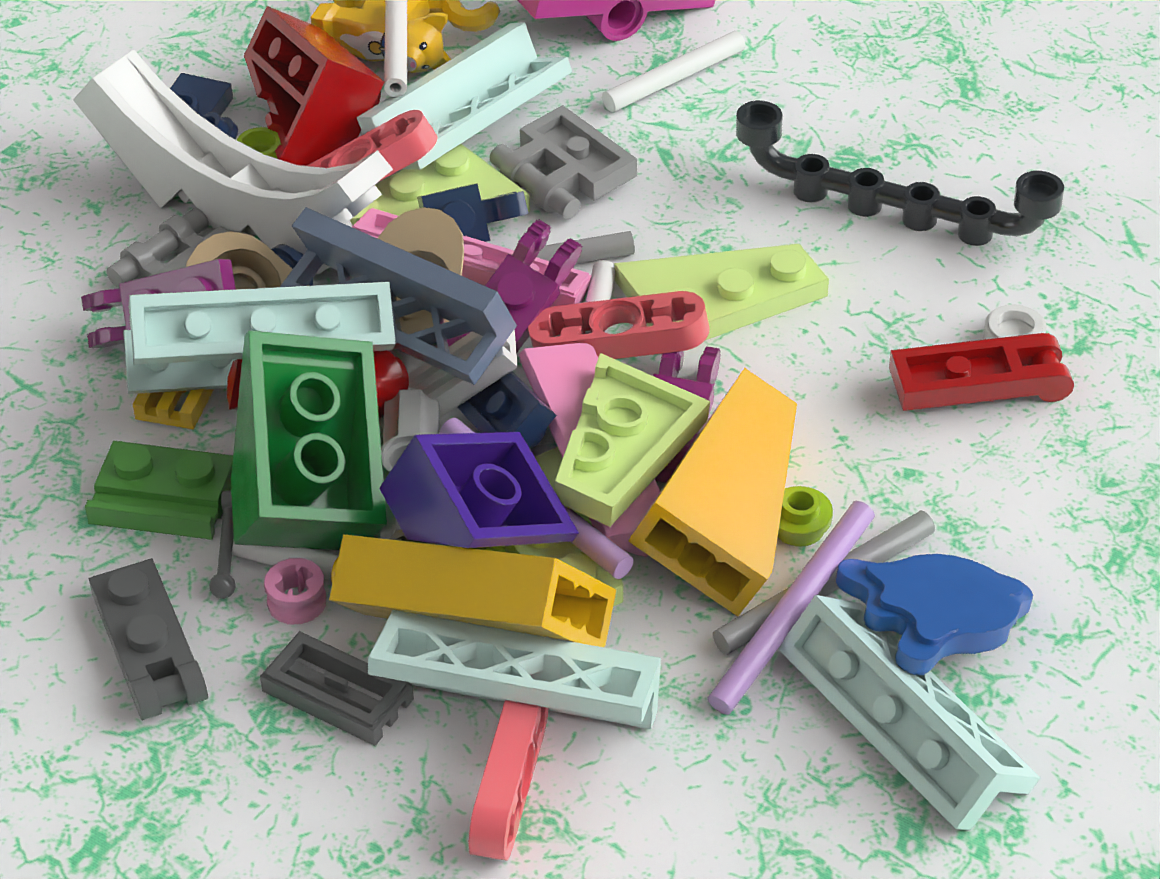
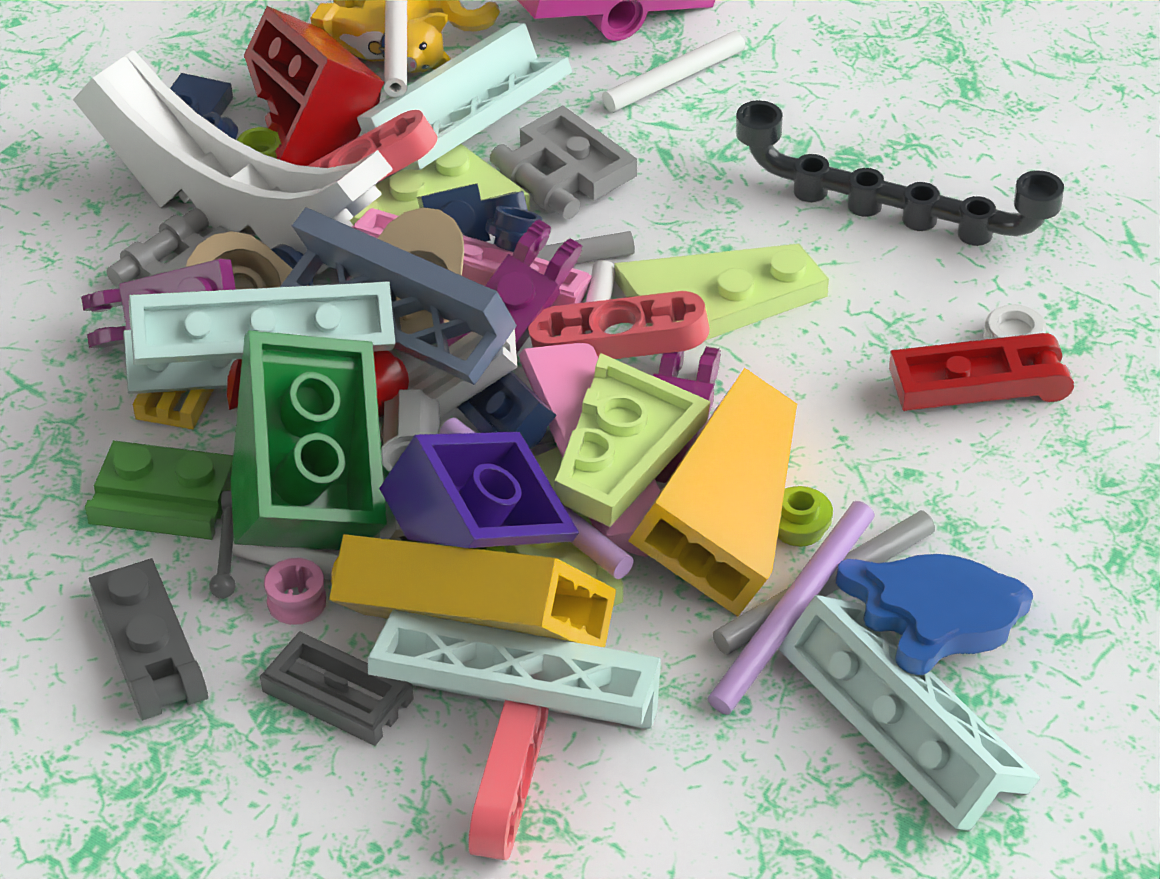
(509, 225): none -> dark blue plate

